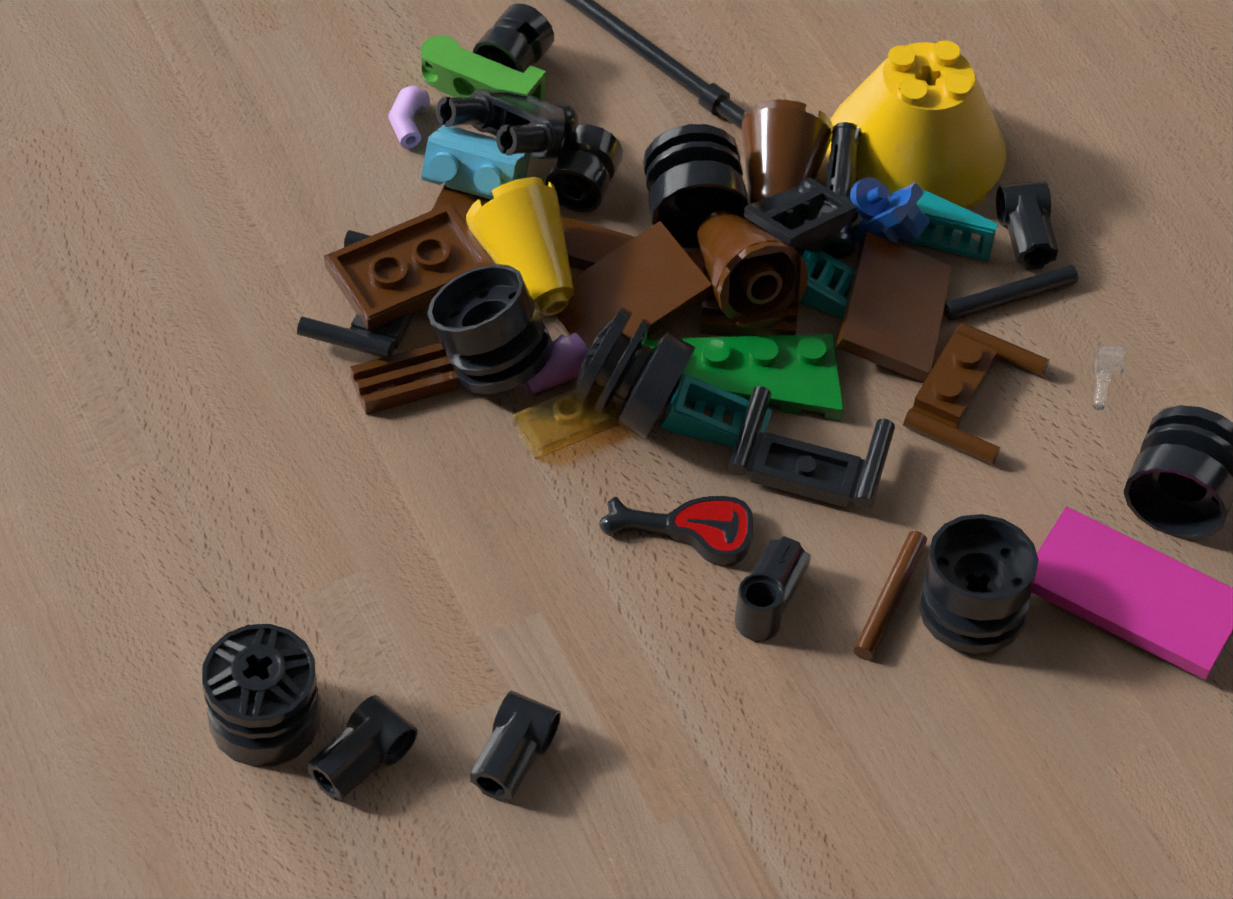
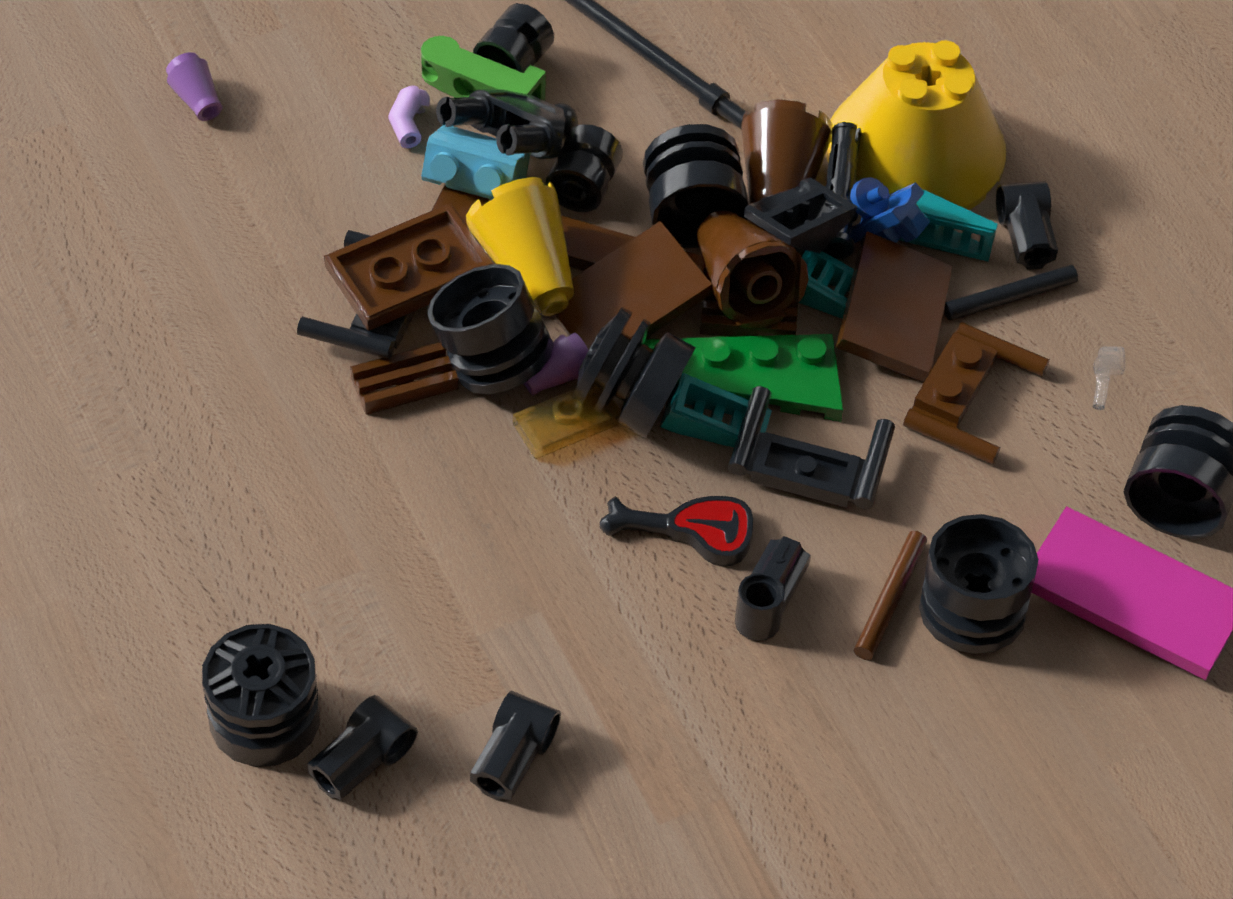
(194, 85): none -> medium lavender cone

